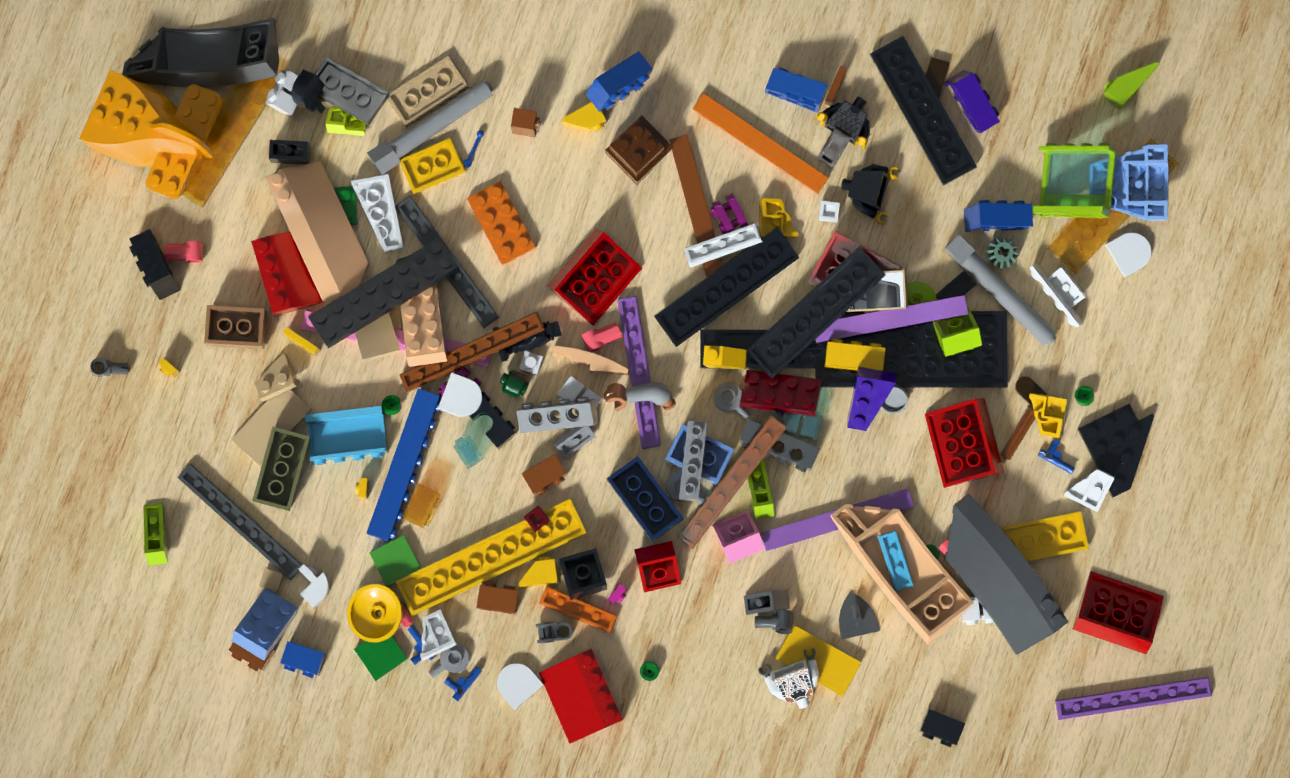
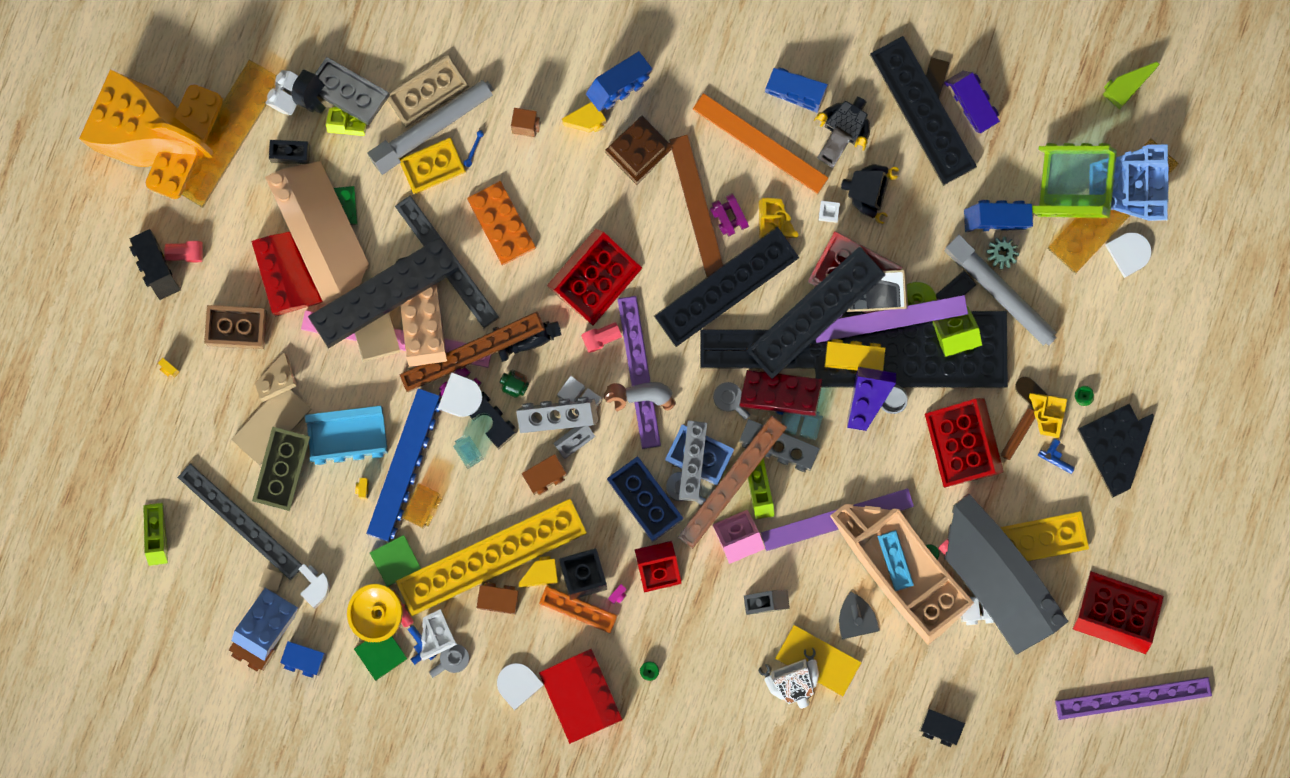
(109, 368): dark grey pin -> none
(207, 56): dark grey slope -> none
(301, 341): yellow tile -> none
(378, 203): white wing -> none
(391, 405): green tile -> none
(461, 683): blue hose -> none
(531, 363): white plate -> none
(536, 518): dark red tile -> none
(552, 632): dark grey piece -> none
(597, 363): light nougat slope -> none
(722, 245): white tile -> none
(724, 357): yellow slope -> none
(780, 622): dark grey pin -> none
(835, 86): dark orange tile -> none
(1062, 289): white bracket -> none
(1091, 489): white wing -> none

